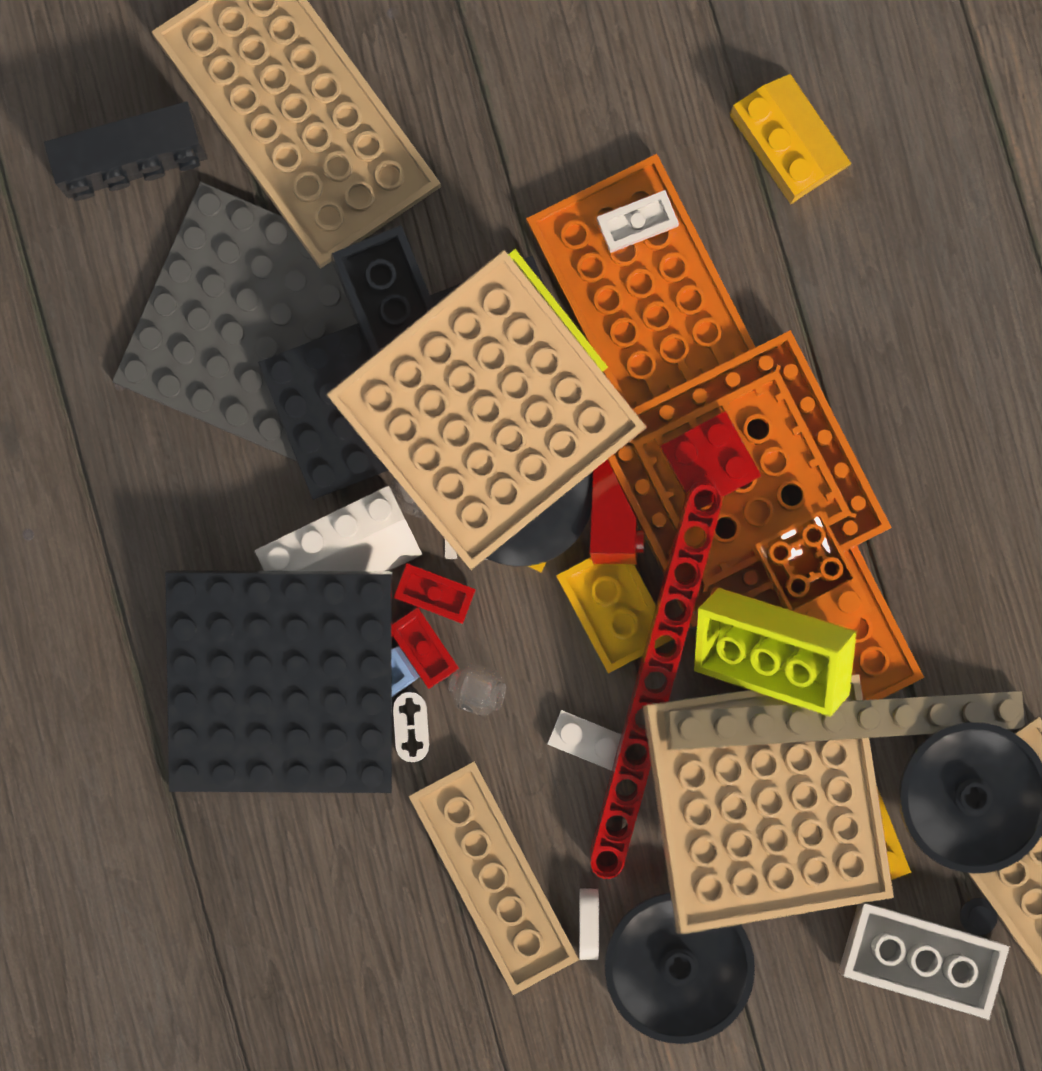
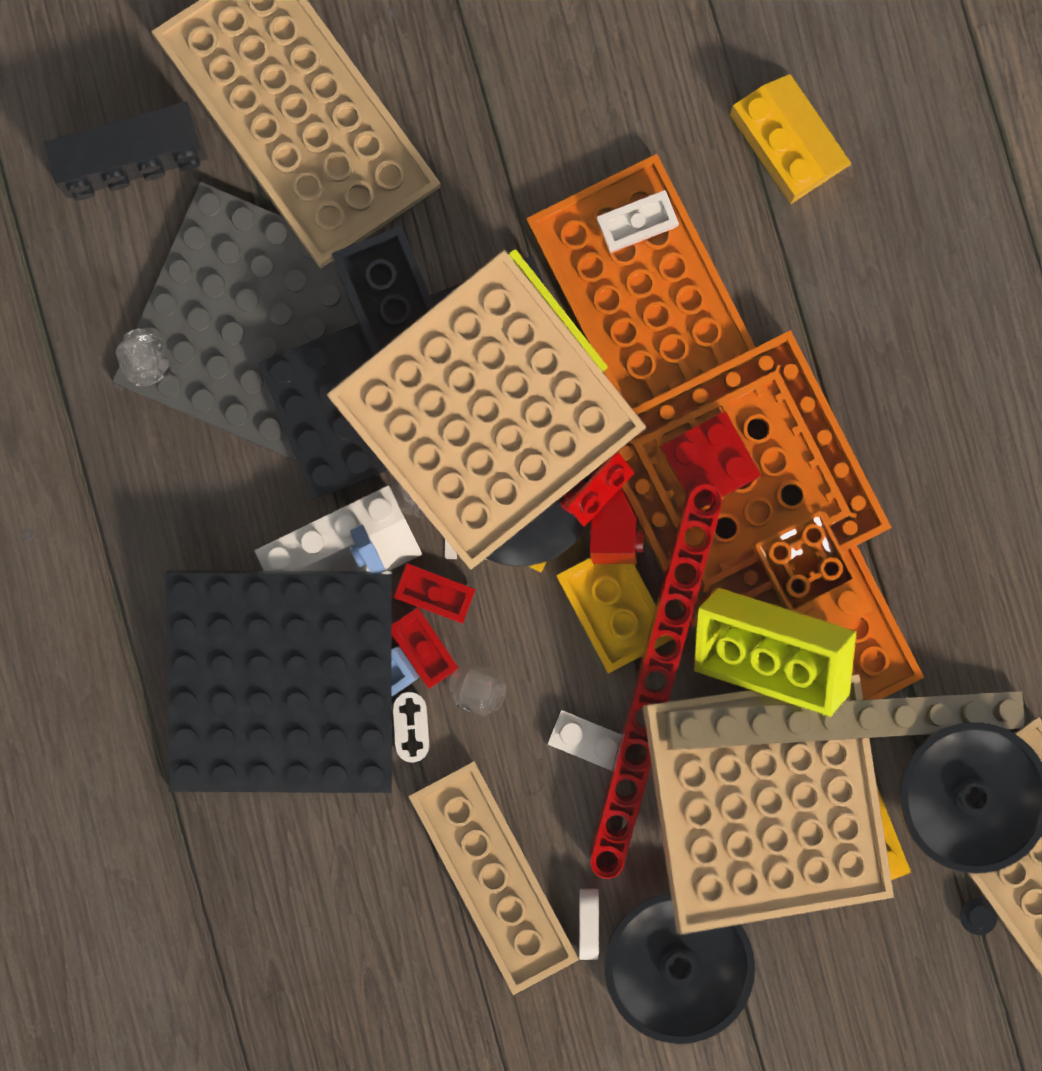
(142, 358): none -> clear head
(365, 551): none -> medium blue plate
(588, 498): none -> red hinge
(923, 960): white brick -> none

